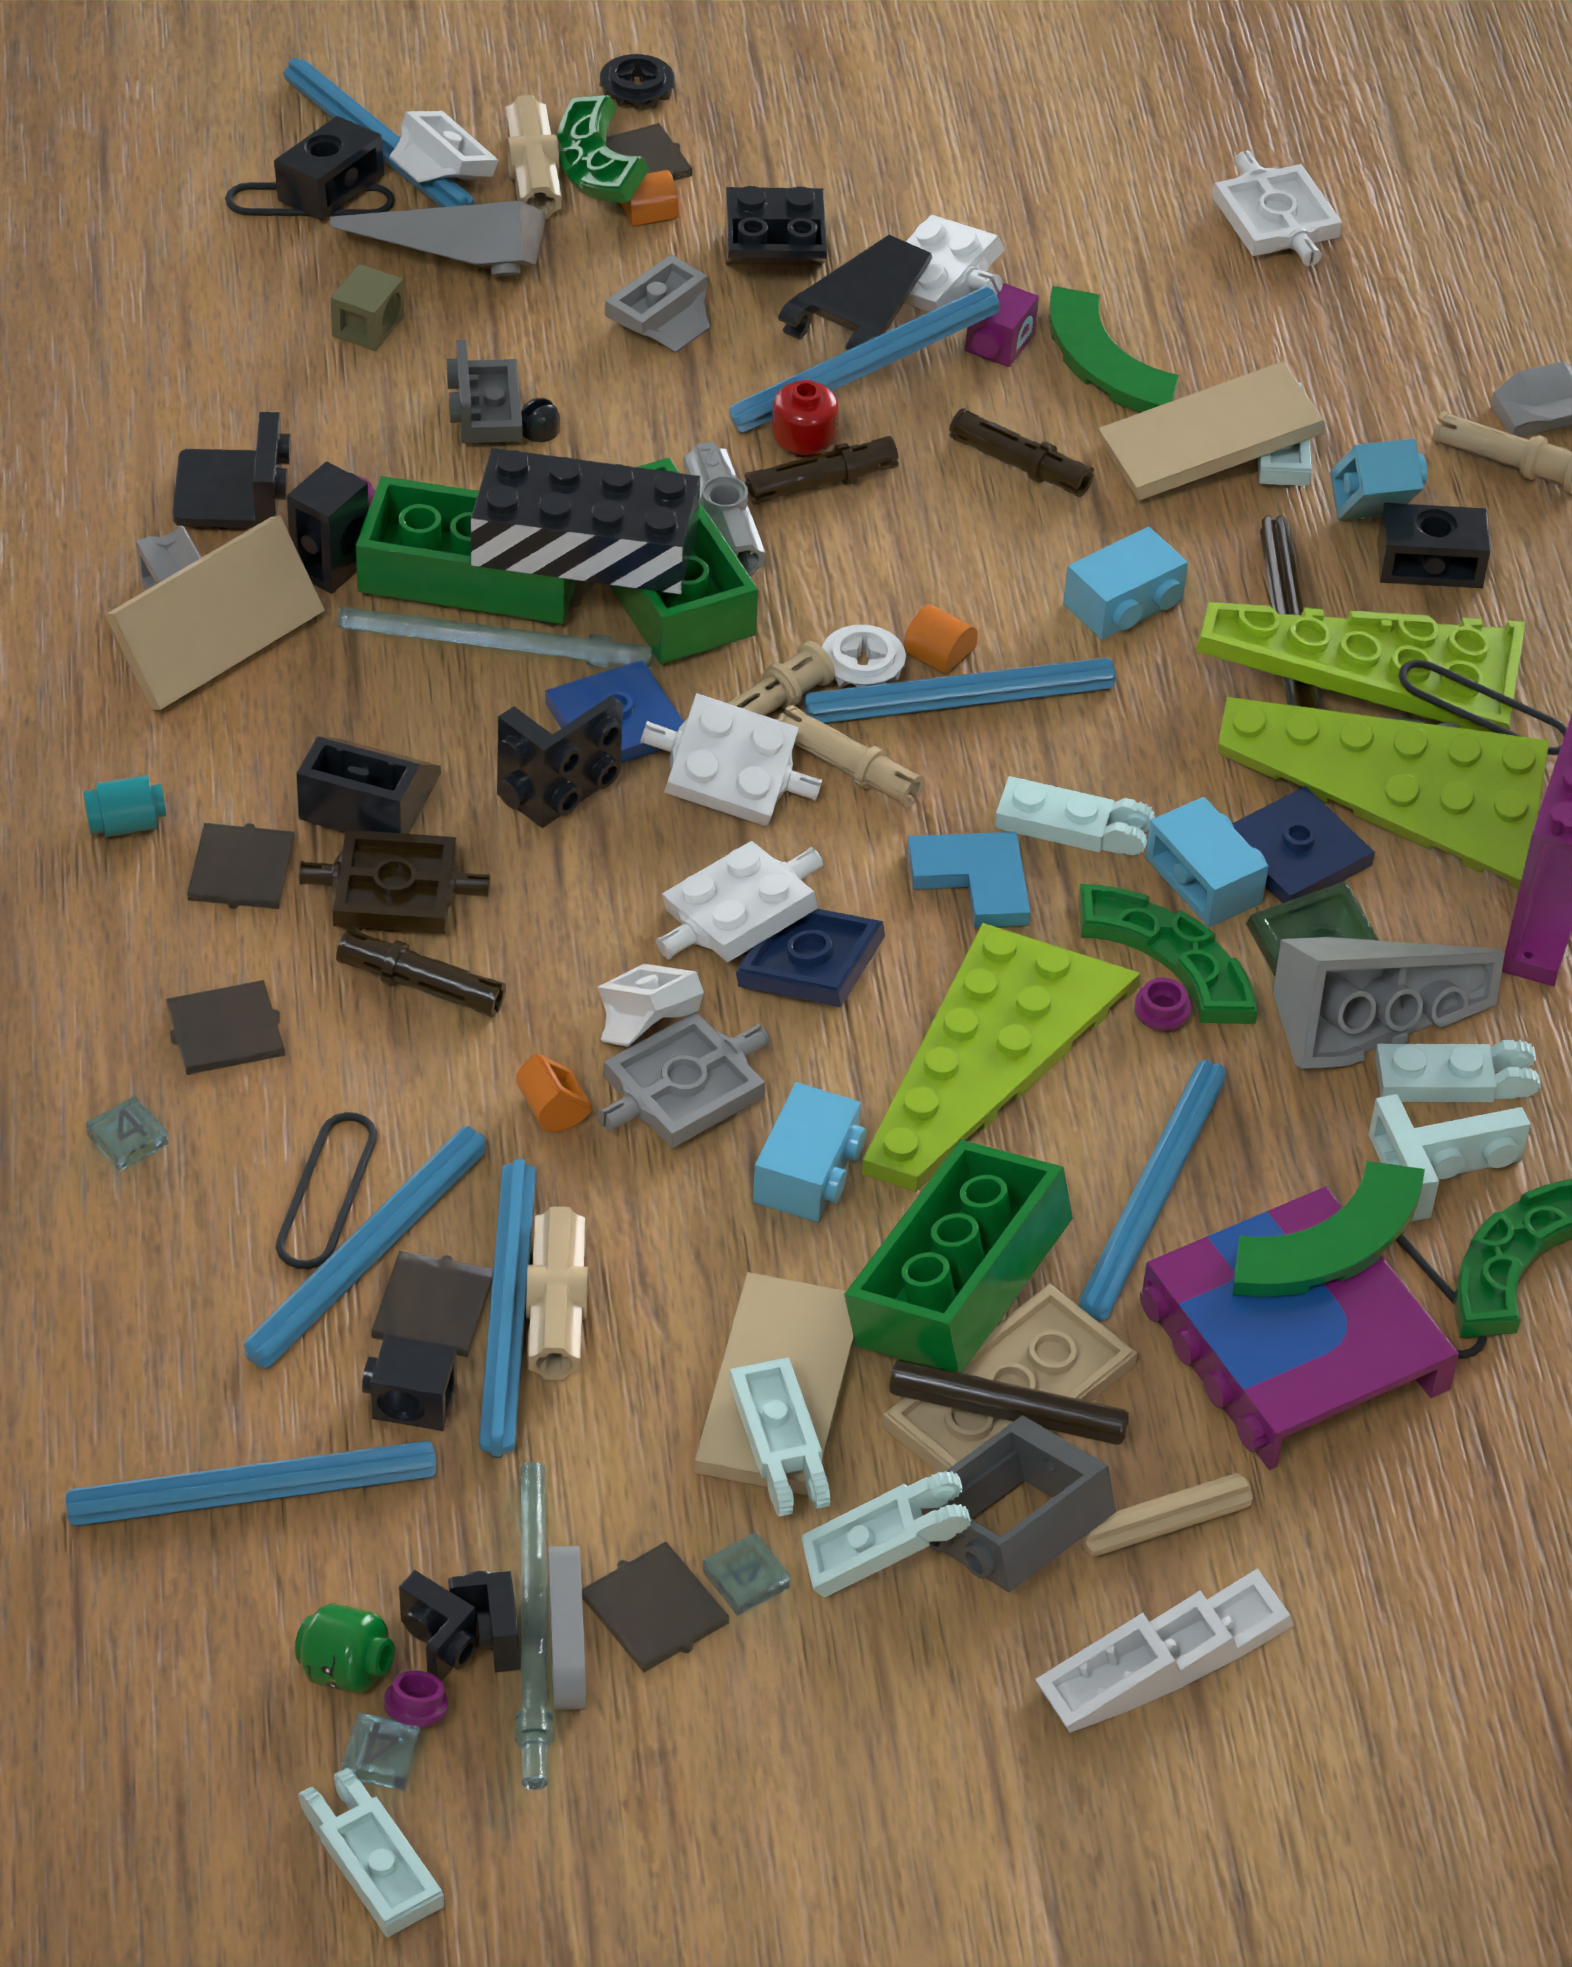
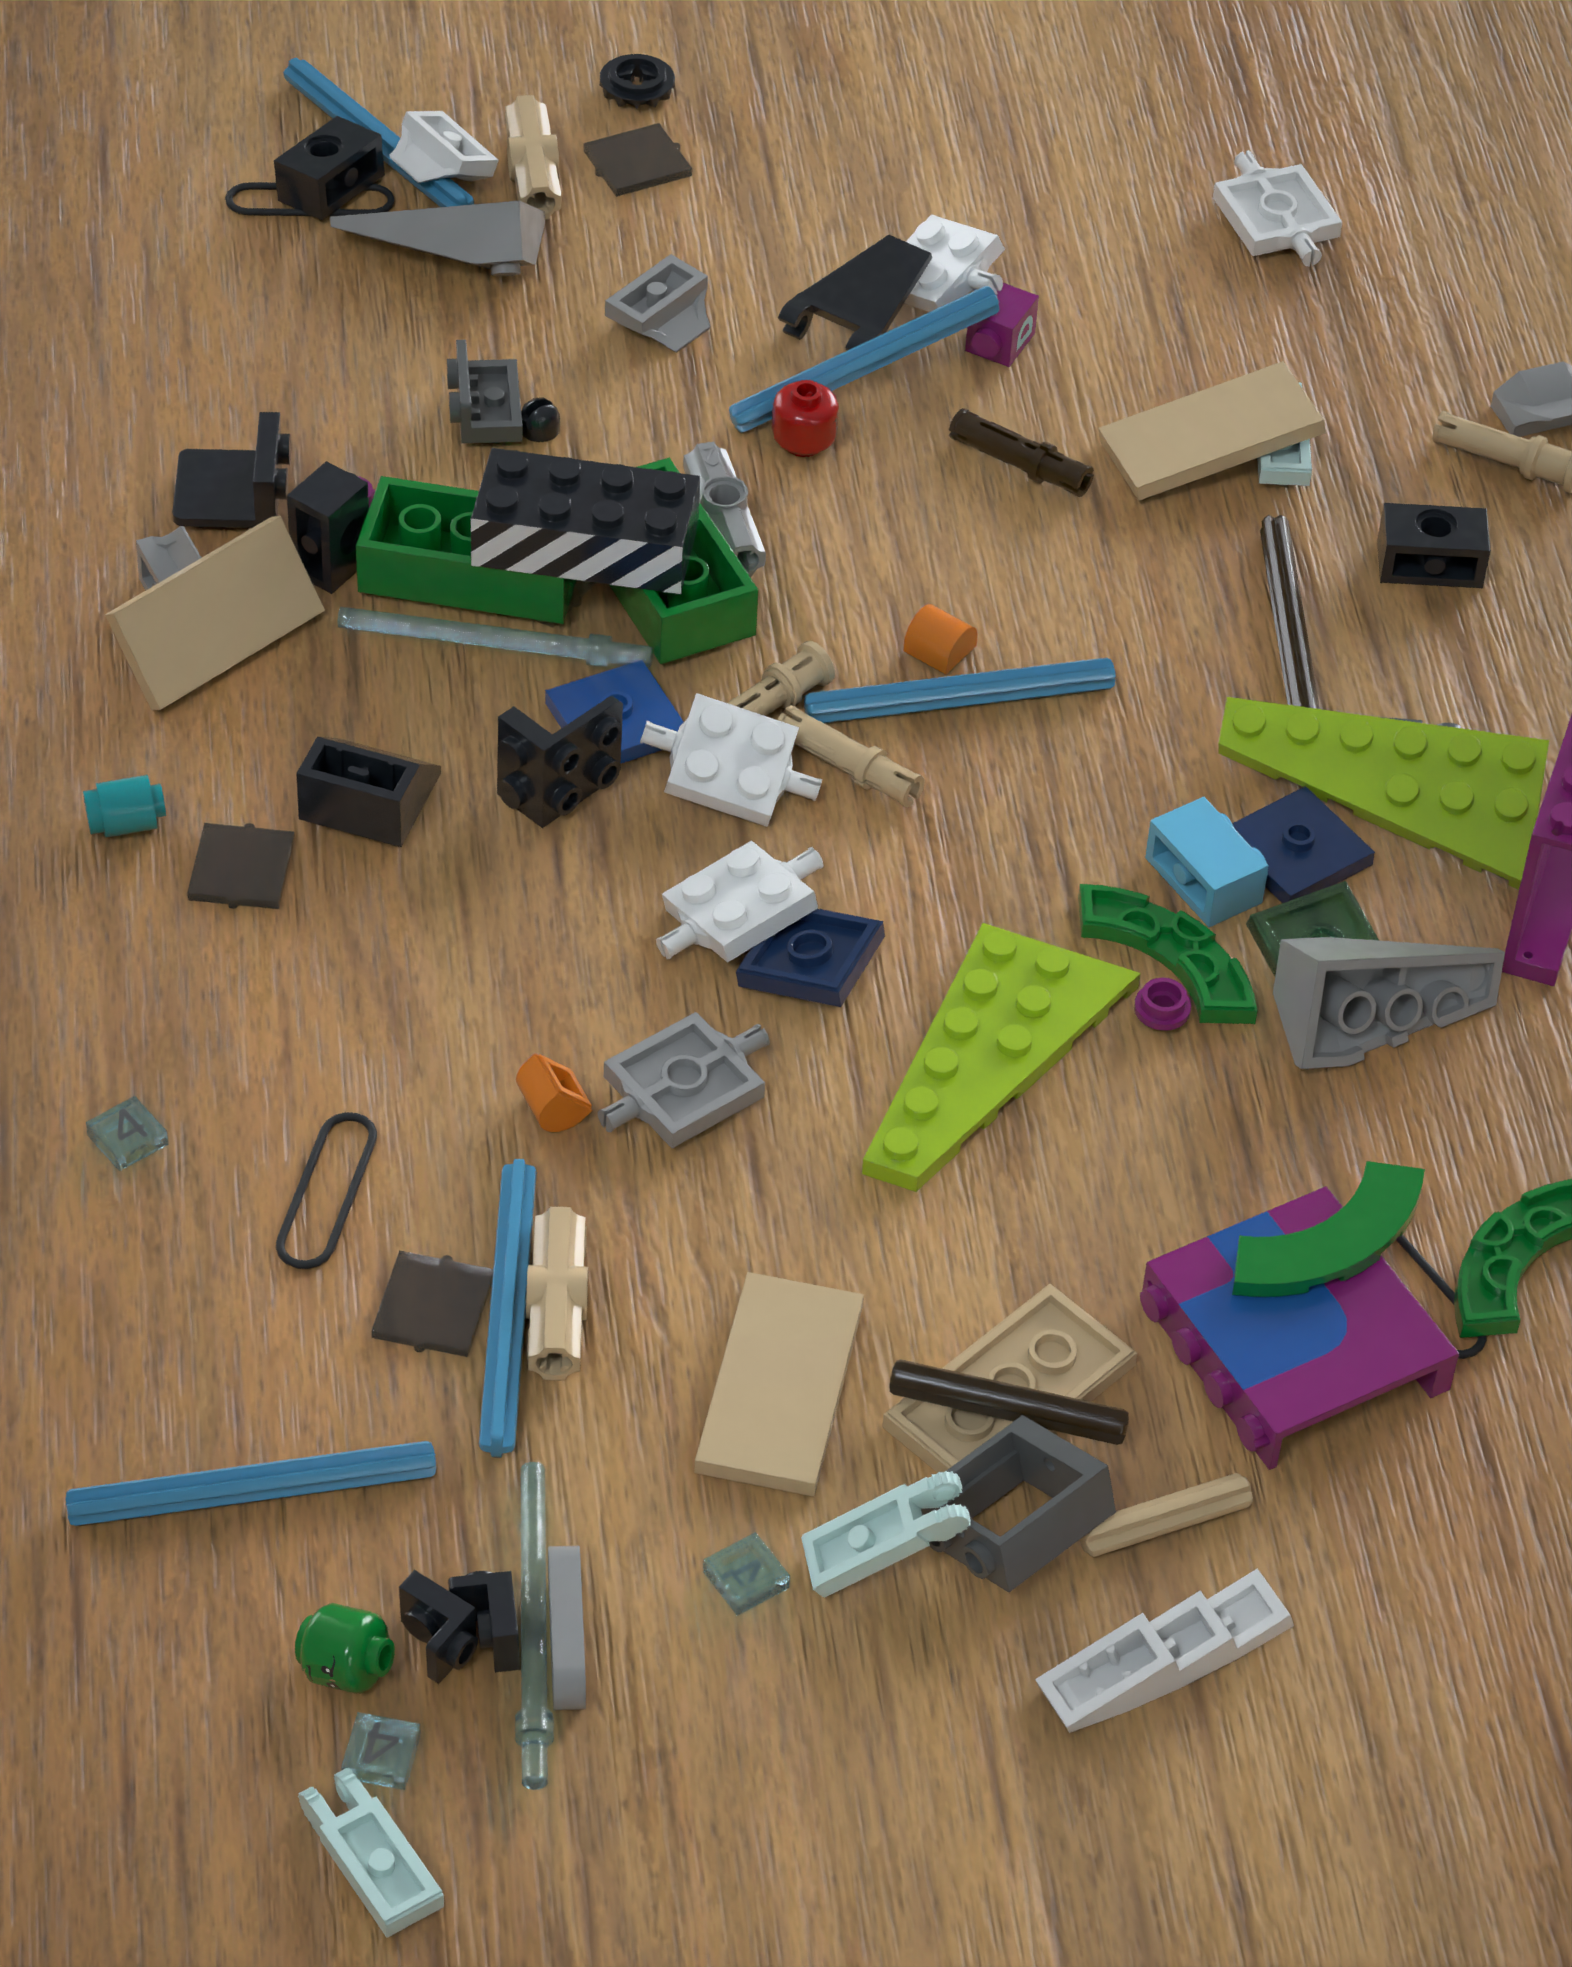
(225, 1027): clear smoke piece -> none
(364, 1247): dark azure axle -> none
(367, 307): olive brick -> none
(394, 881): dark brown plate -> none
(399, 964): dark brown pin -> none
(411, 1382): black brick -> none
(416, 1699): magenta plate -> none
(587, 158): green tile -> none
(644, 997): white slope -> none
(653, 200): orange brick -> none
(654, 1606): clear smoke piece -> none
(775, 226): black slope -> none
(779, 1431): light aqua hinge -> none
(808, 1152): medium azure brick -> none
(841, 464): dark brown pin -> none
(882, 647): white gear -> none
(959, 1256): green brick -> none
(981, 862): dark azure tile -> none
(1073, 817): light aqua hinge -> none
(1097, 359): green tile -> none
(1125, 583): medium azure brick -> none
(1152, 1190): dark azure axle -> none
(1366, 653): lime wing -> none
(1376, 476): medium azure brick -> none
(1446, 1147): light aqua bracket -> none
(1456, 1071): light aqua hinge -> none
(1479, 688): black piece -> none

